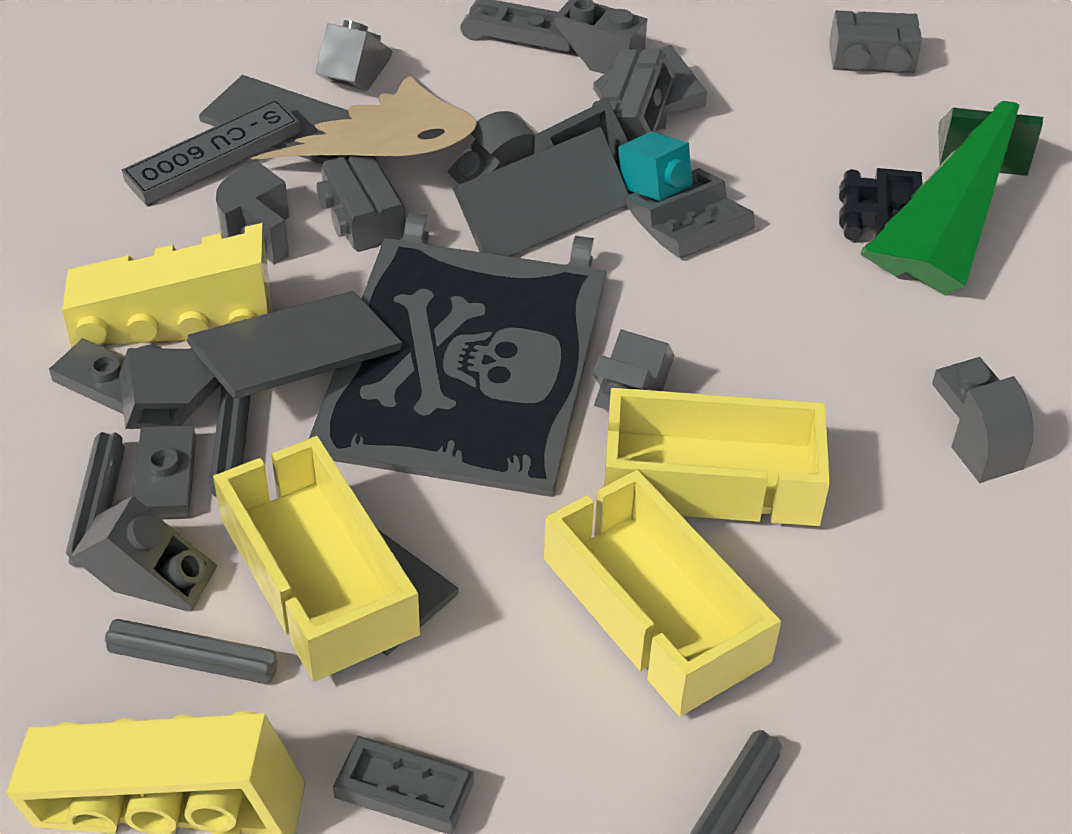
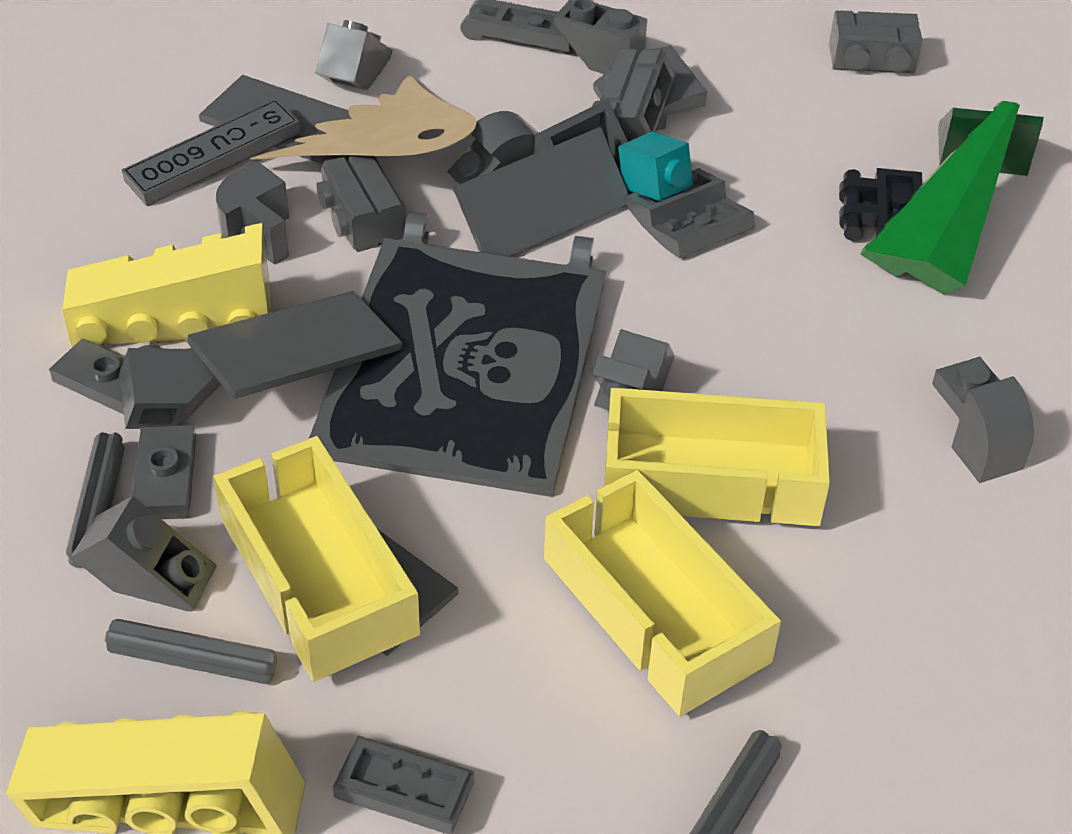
(229, 435): dark grey axle -> none

